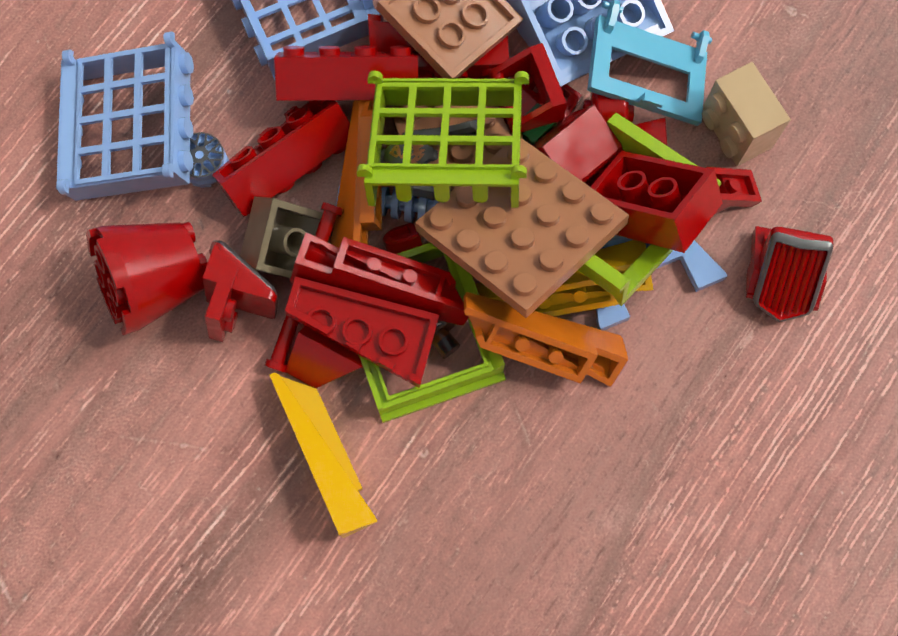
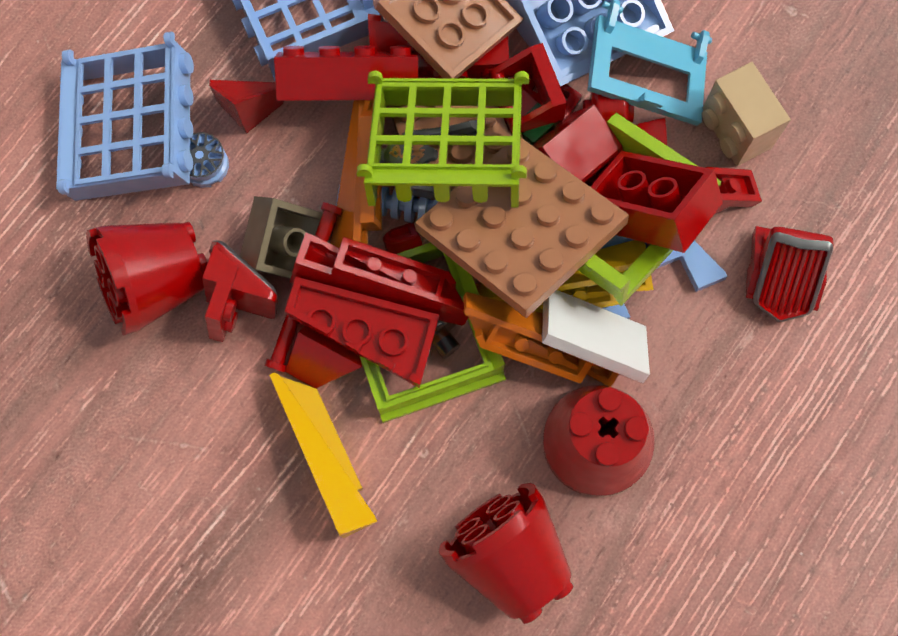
(246, 100): none -> red slope
(284, 153): red wedge -> none
(511, 554): none -> red cone
(594, 462): none -> red cone
(596, 335): none -> white tile

